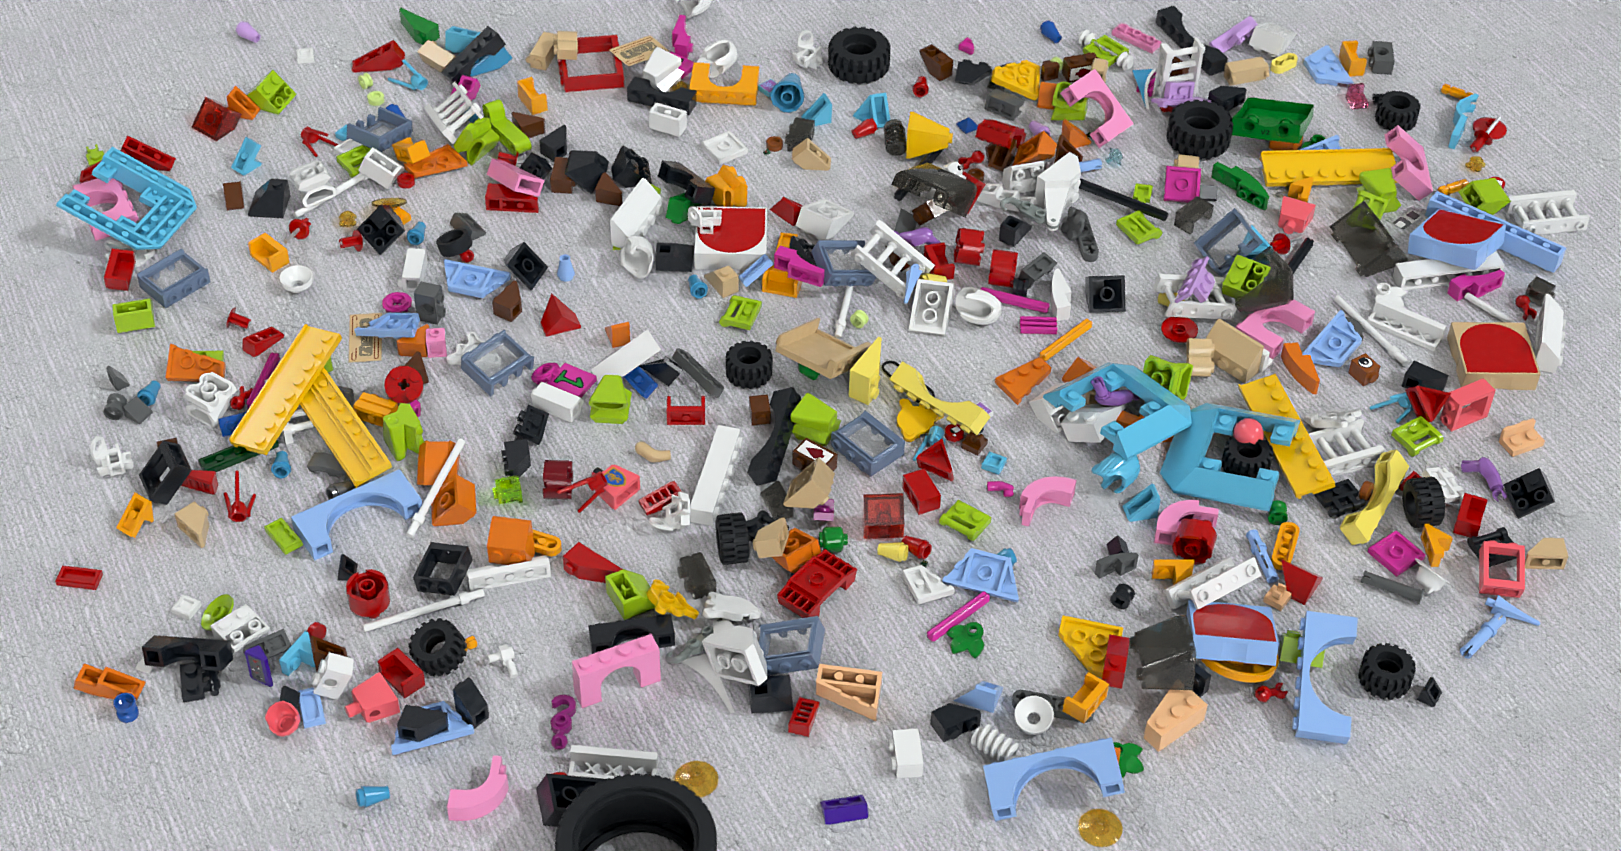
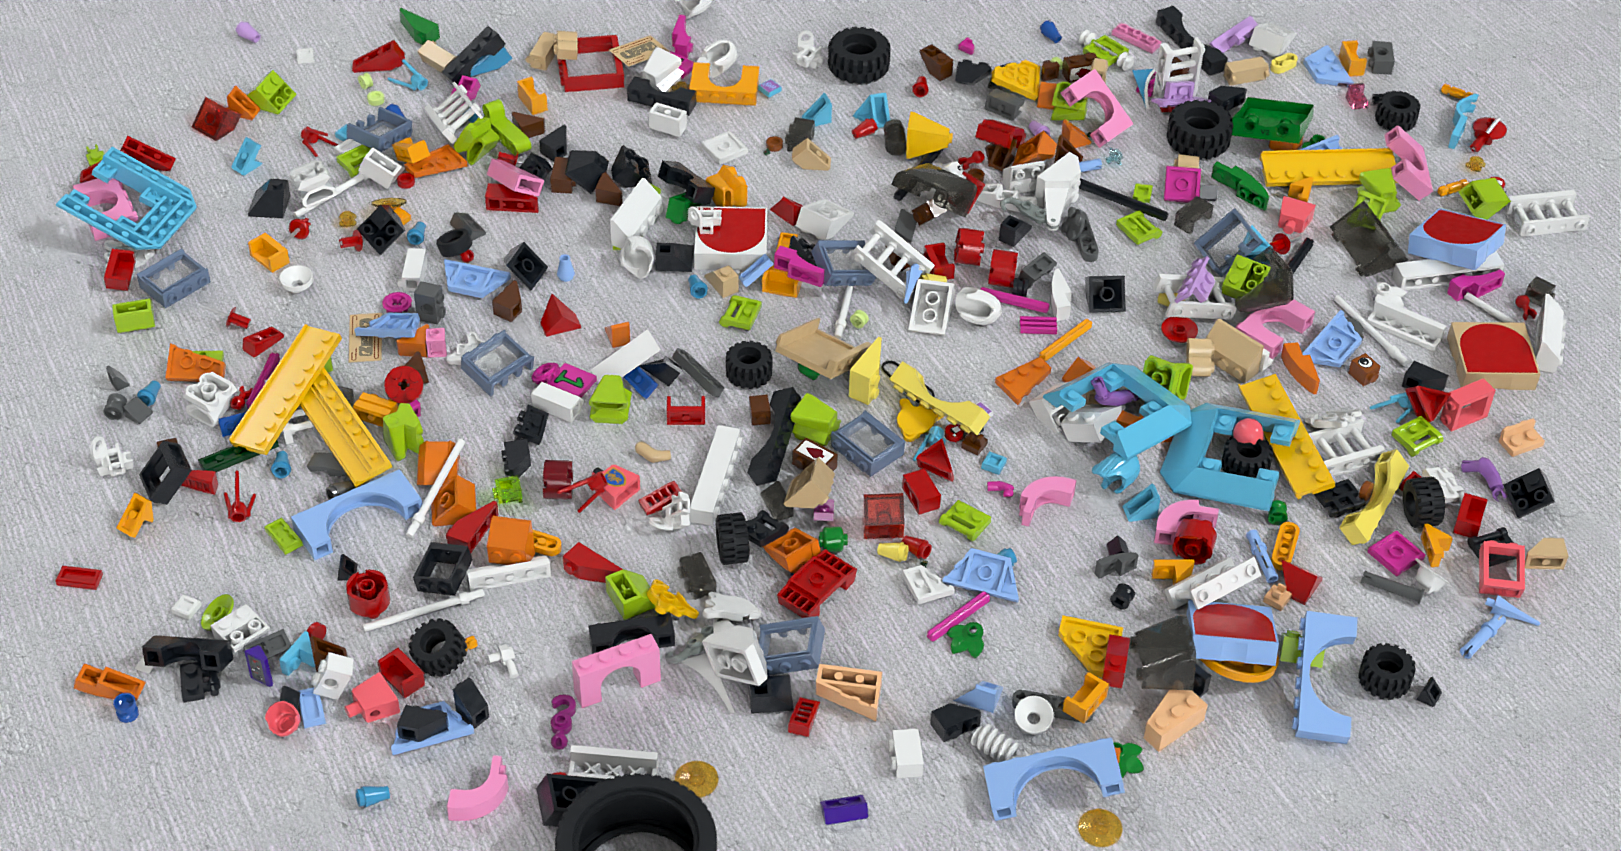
(194, 522): tan slope -> none
(234, 195): reddish brown slope -> none
(459, 38): medium azure slope -> none
(471, 528): none -> red slope
(771, 539): tan slope -> none
(788, 93): dark azure cone -> none
(919, 236): medium lavender arm -> none
(967, 125): blue slope -> none
(1264, 693): red arm -> none
(1407, 219): sticker -> none
(1516, 240): light blue brick -> none

